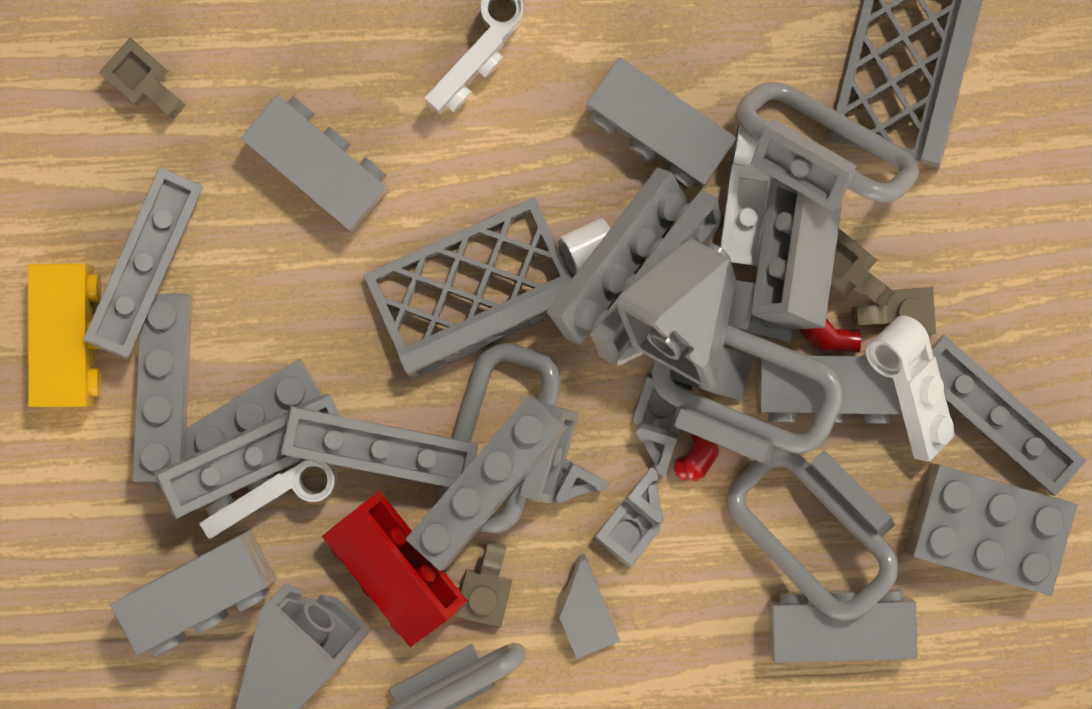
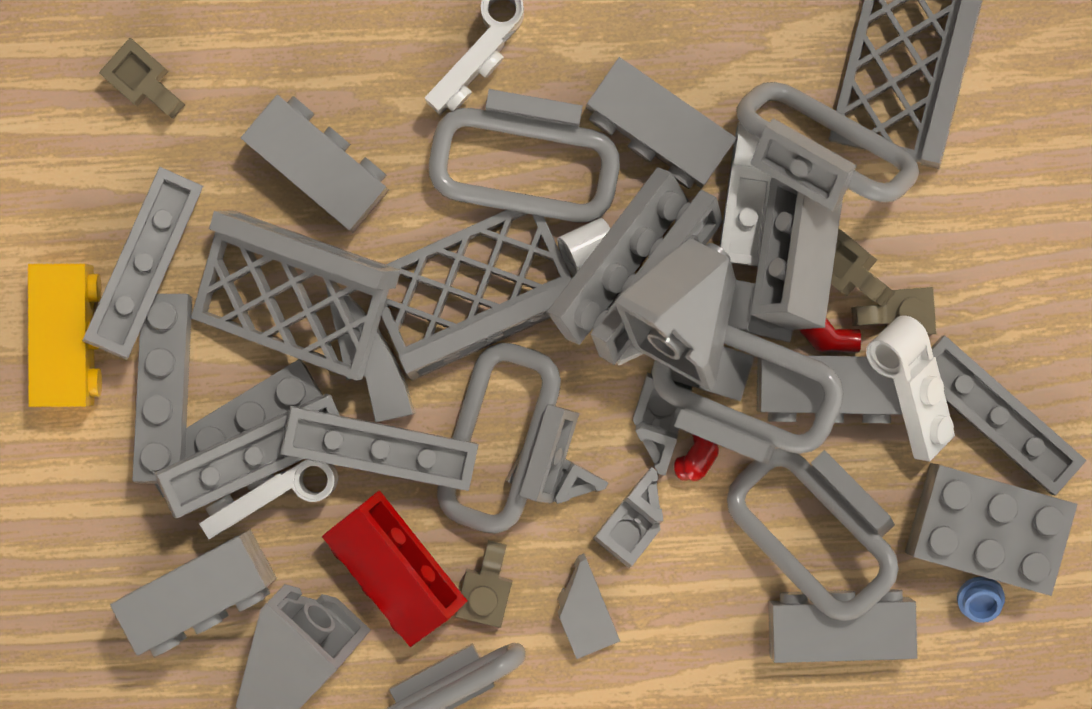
(305, 254): none -> light grey fence
(383, 375): none -> light grey slope
(486, 482): light grey plate -> none
(533, 119): none -> light grey bar
(981, 599): none -> medium blue plate

